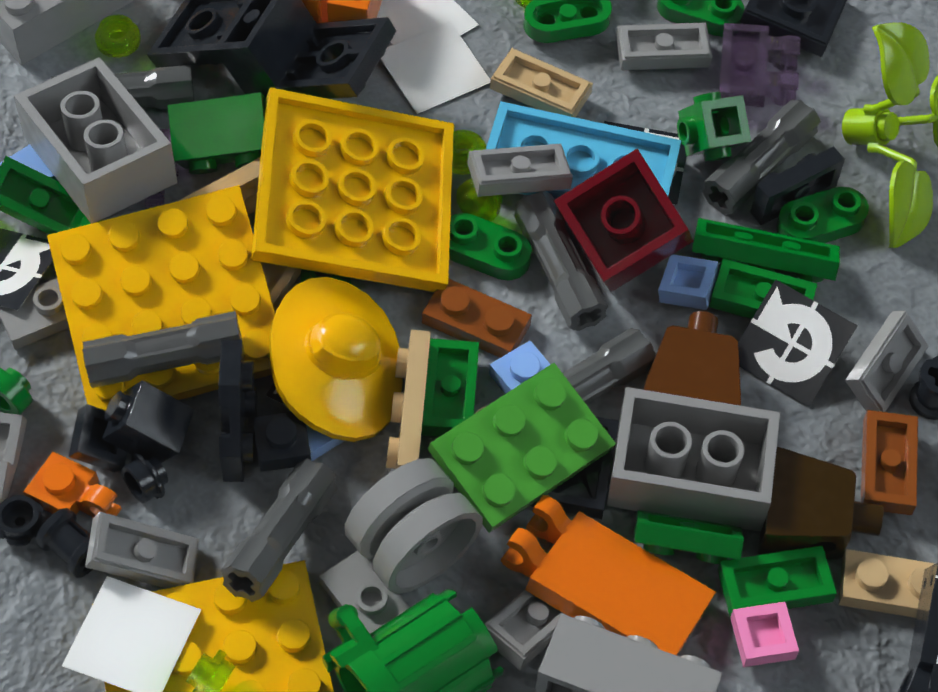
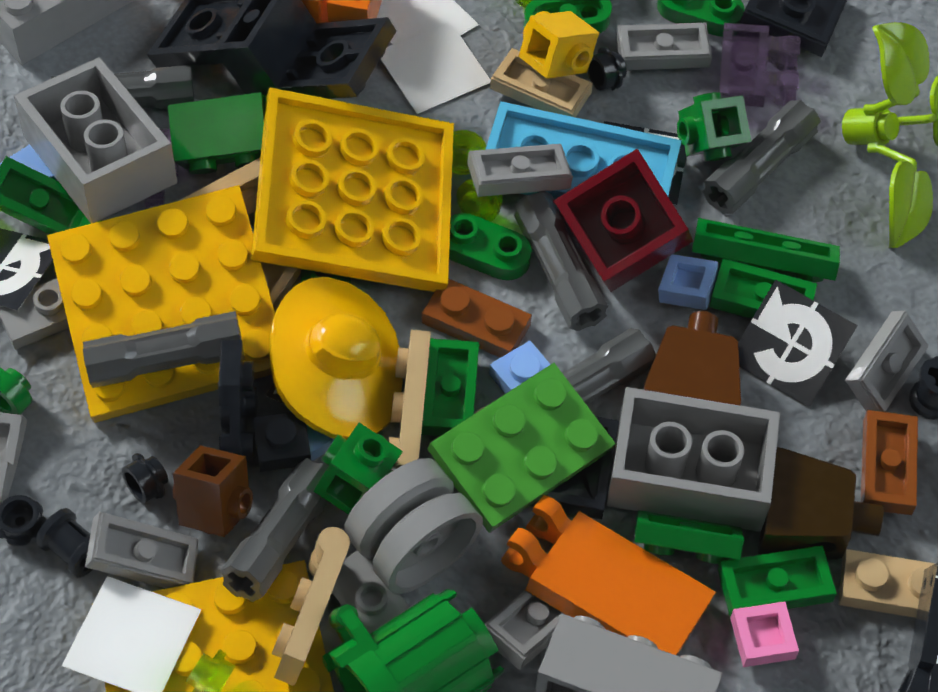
(72, 486): orange plate -> none
(88, 442): black plate -> none
(117, 36): clear neon green plate -> none
(147, 422): black brick -> none
(212, 491): none -> reddish brown brick
(311, 601): none -> tan plate
(355, 466): none -> green brick
(558, 44): none -> yellow brick
(607, 69): none -> black plate
(807, 177): black plate -> none
(825, 215): green plate -> none

